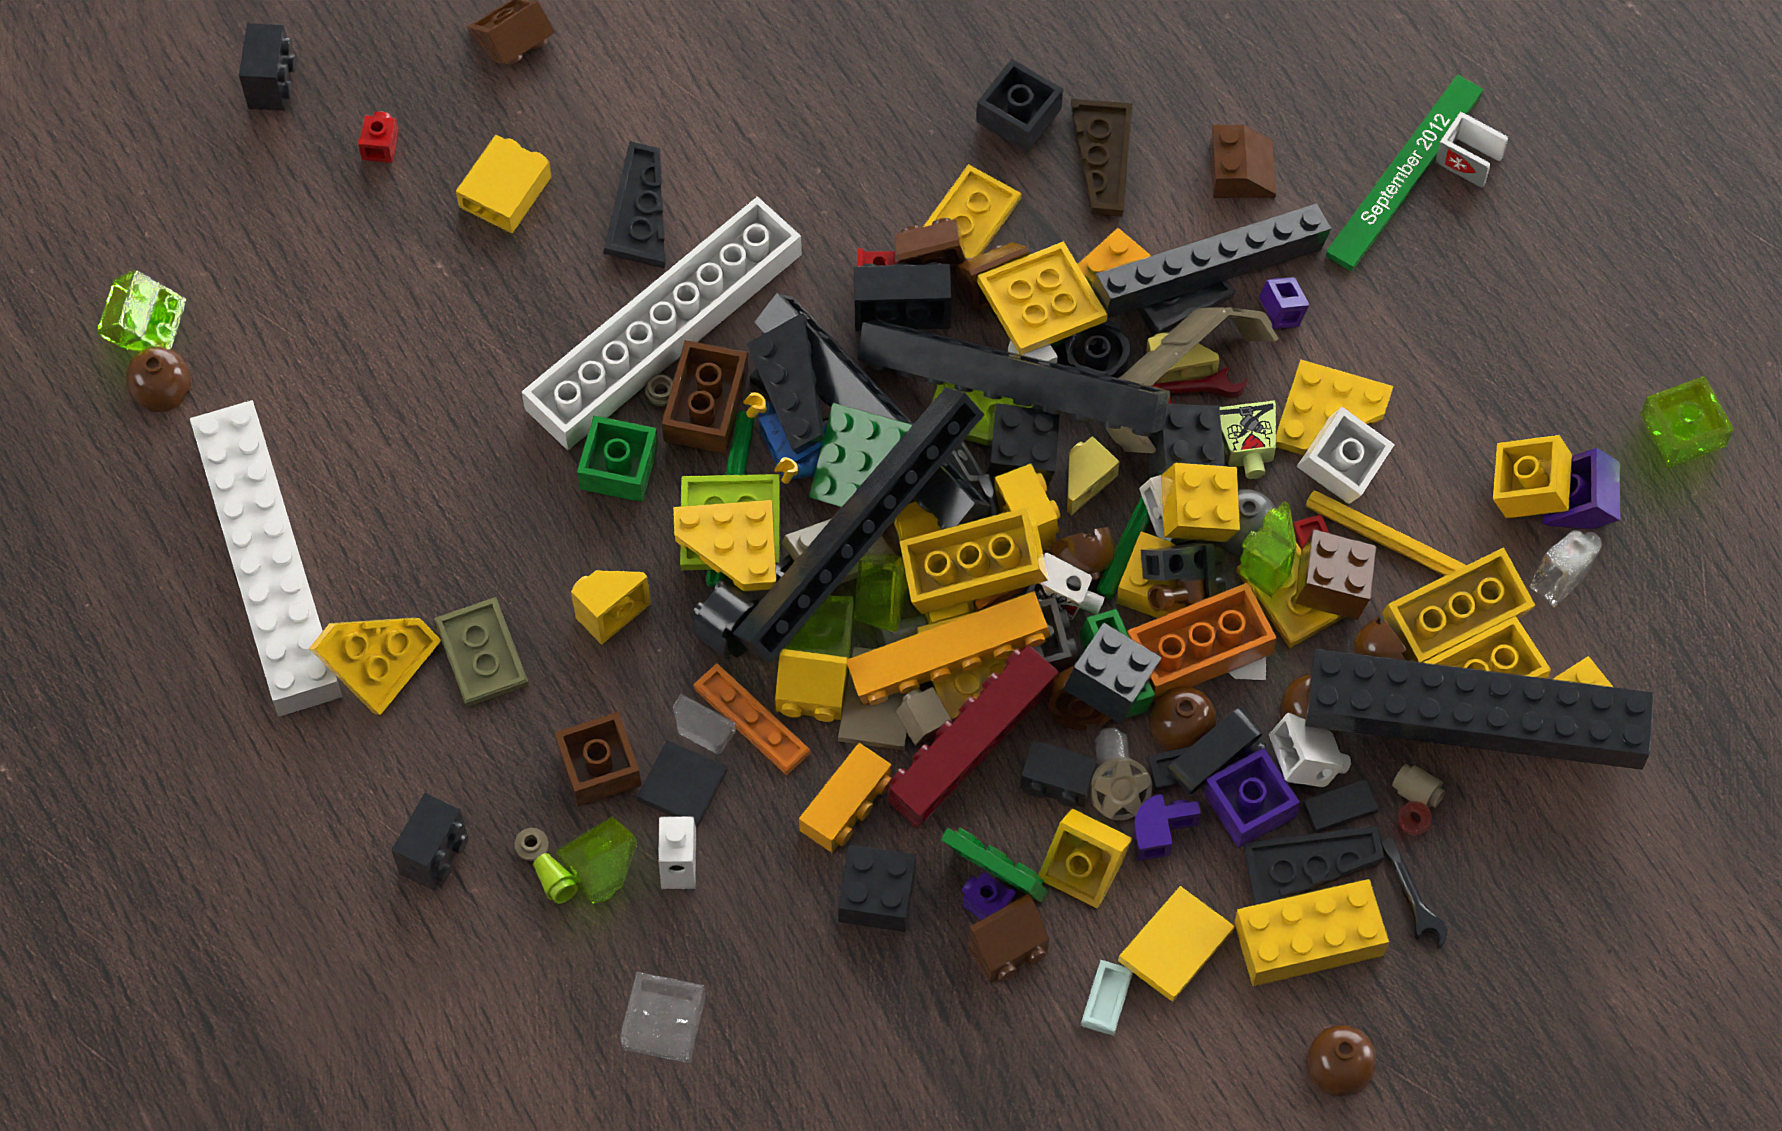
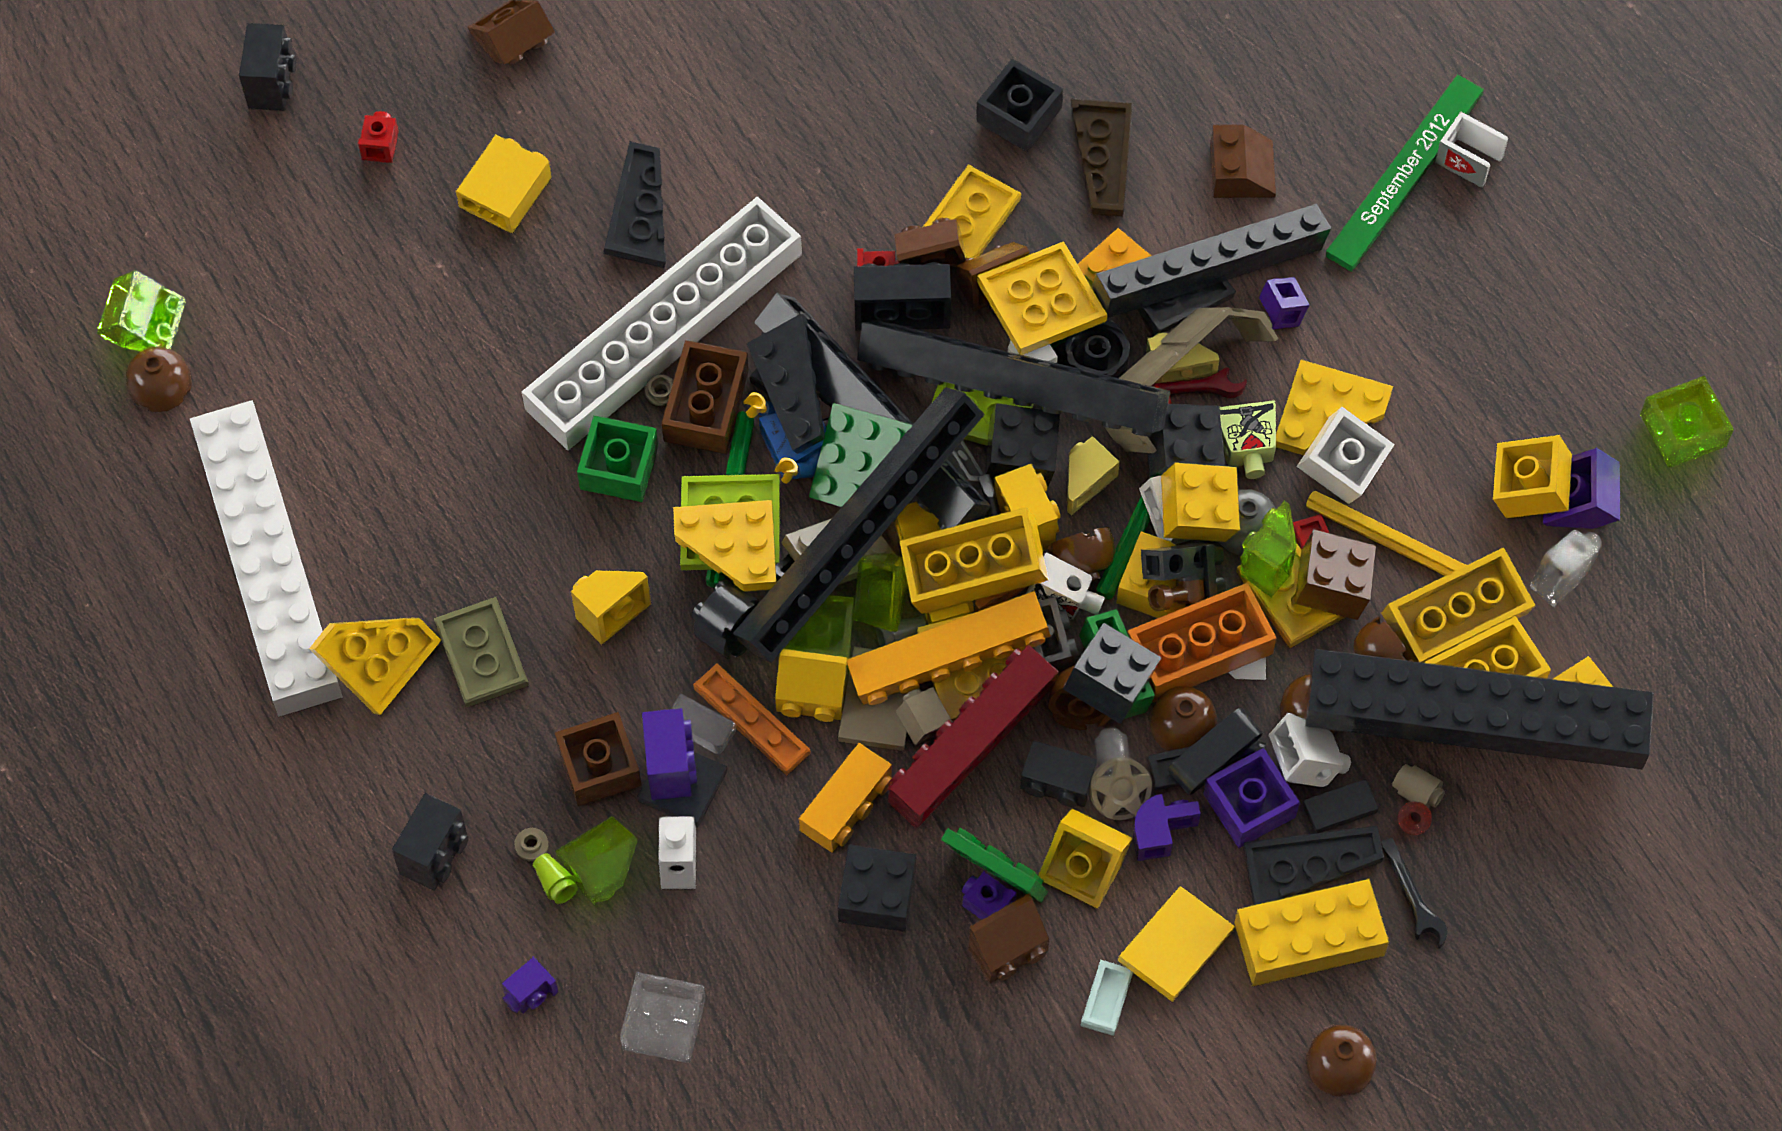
(528, 987): none -> dark purple brick
(669, 753): none -> dark purple brick

